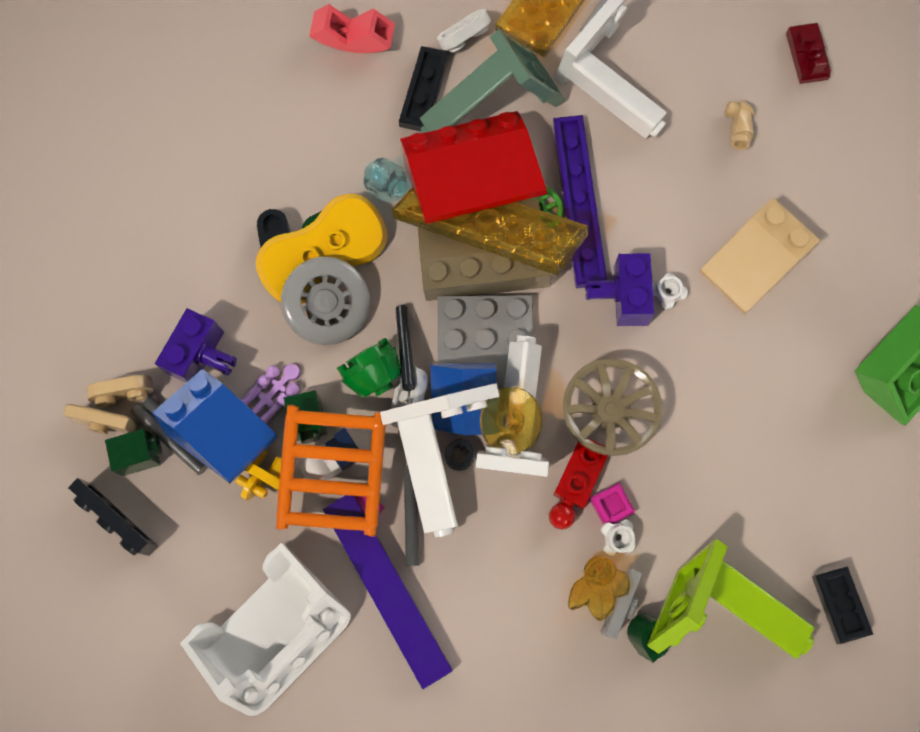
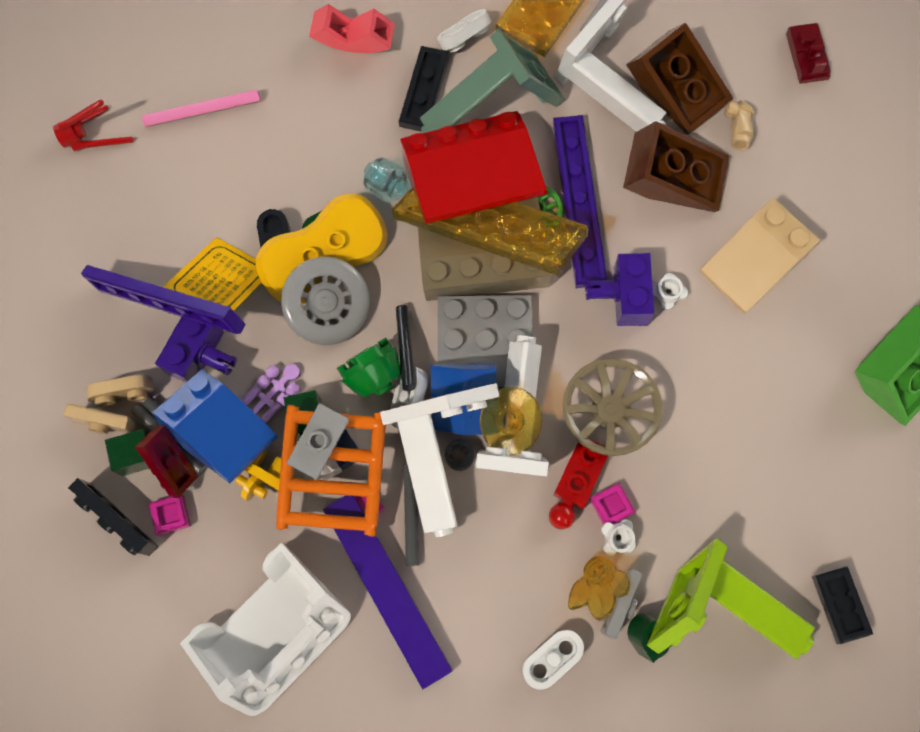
(72, 131): none -> red plant
(164, 299): none -> dark purple tile
(167, 461): none -> dark red plate
(169, 515): none -> dark pink tile
(201, 108): none -> bright pink bar
(218, 275): none -> yellow sticker
(318, 441): none -> light grey plate
(553, 660): none -> white plate
(675, 168): none -> reddish brown slope
(680, 78): none -> reddish brown slope

